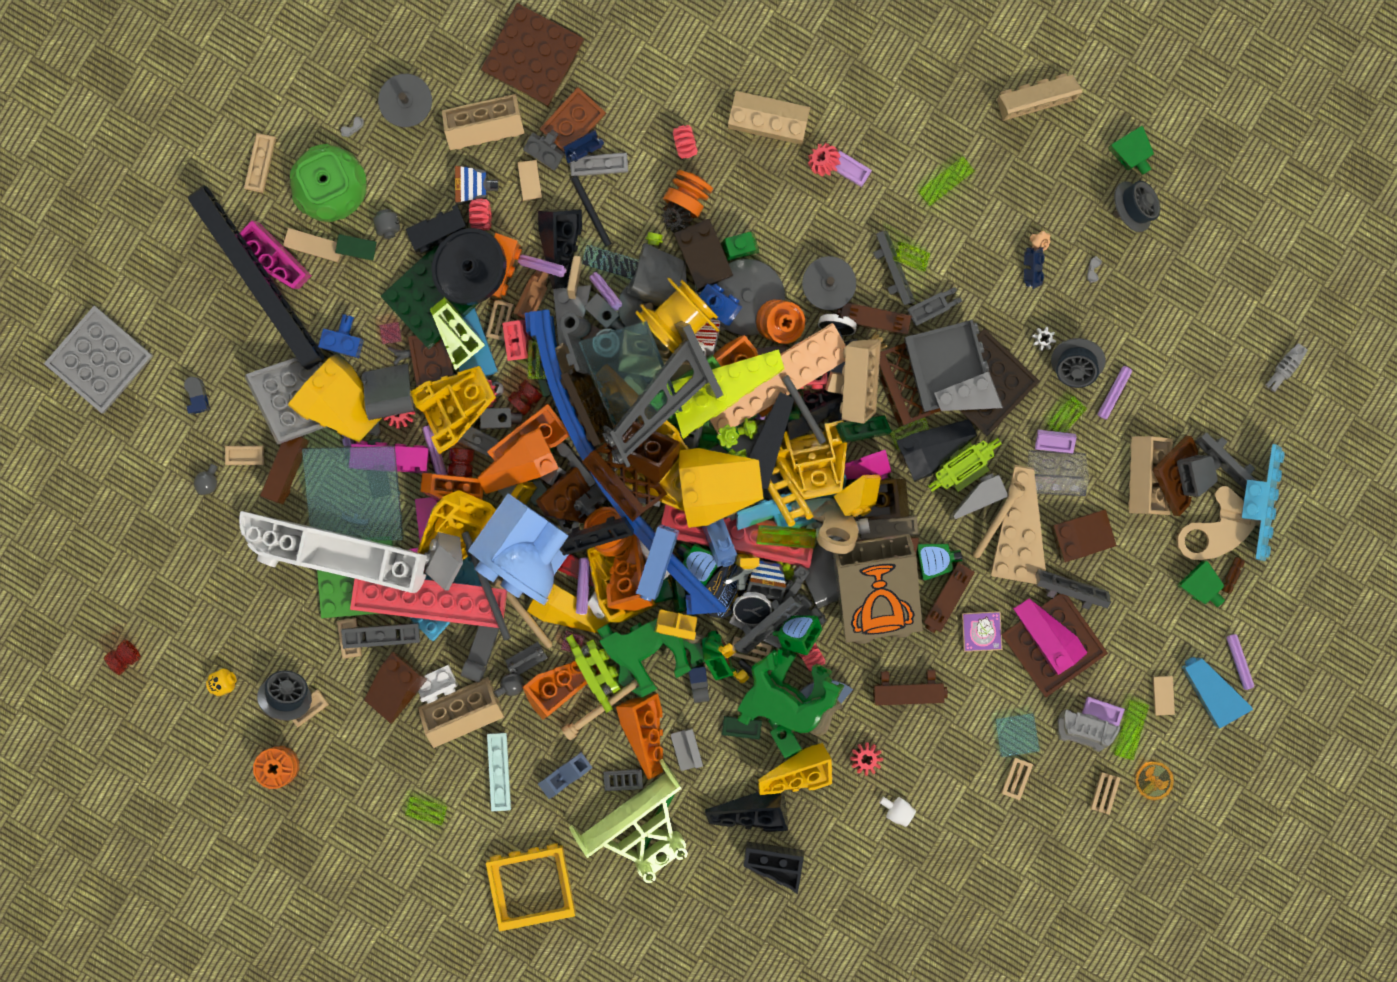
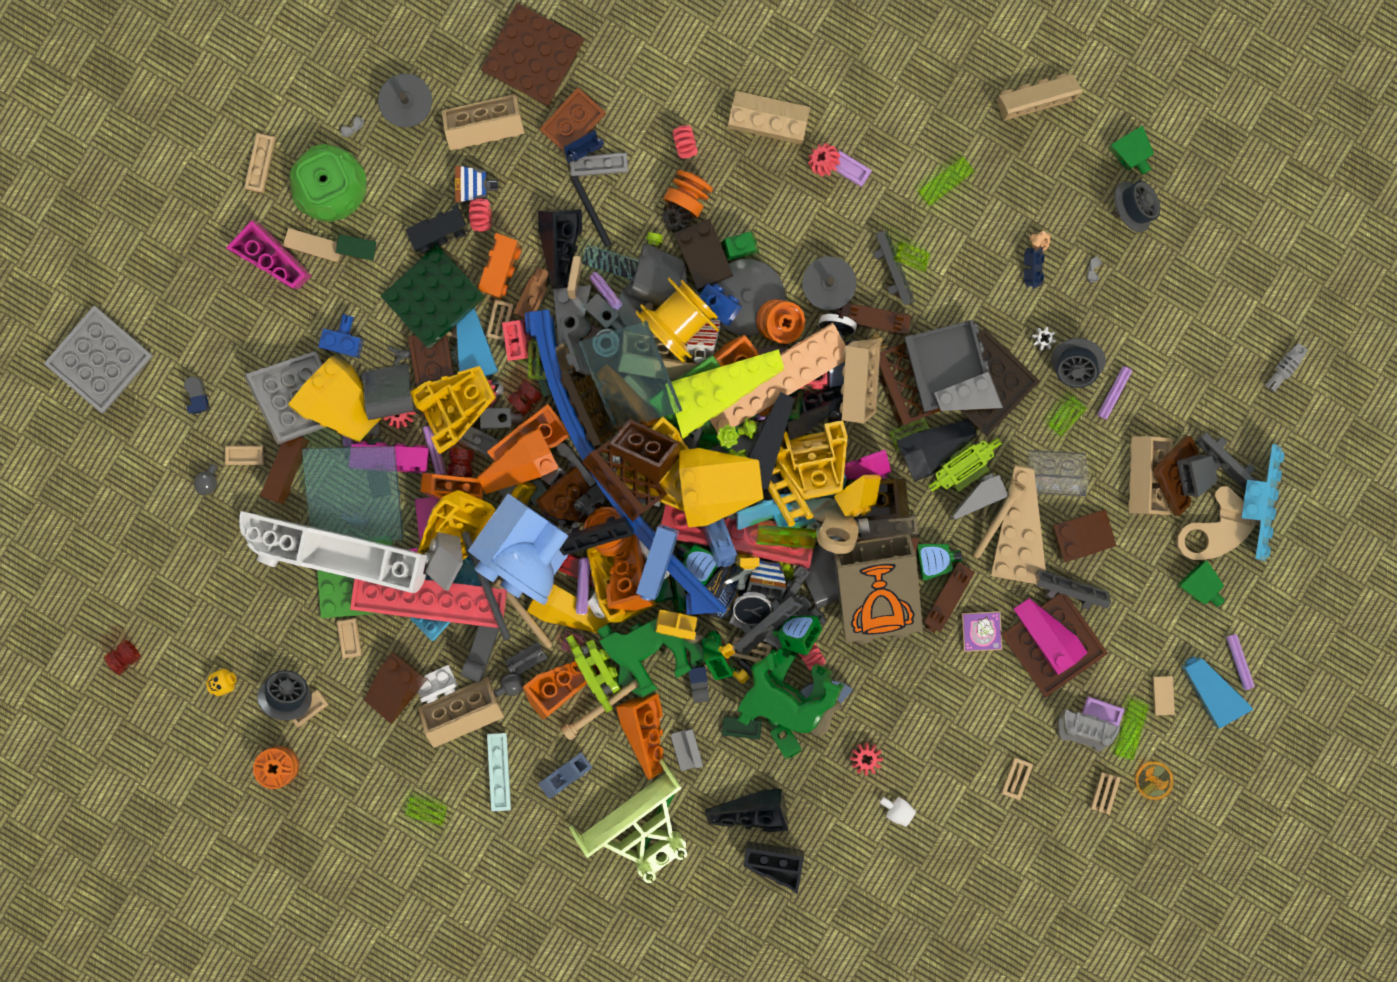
(256, 277): black beam -> none
(380, 635): dark grey hinge -> none
(386, 223): dark grey head -> none
(390, 333): clear pink plate -> none
(456, 333): lime wedge -> none
(469, 266): black dish -> none
(503, 920): yellow piece -> none
(529, 180): tan tile -> none
(542, 265): lavender axle -> none
(545, 149): dark grey hinge -> none
(631, 786): dark grey slope -> none
(702, 376): dark grey piece -> none
(804, 410): dark grey bar -> none
(806, 769): yellow wedge -> none
(834, 382): tan tile -> none
(855, 431): dark green tile -> none
(909, 693): reddish brown brick -> none
(932, 307): dark grey hinge -> none
(1017, 735): clear light blue tile -> none
(1055, 441): lavender tile -> none
(1233, 575): reddish brown axle -> none

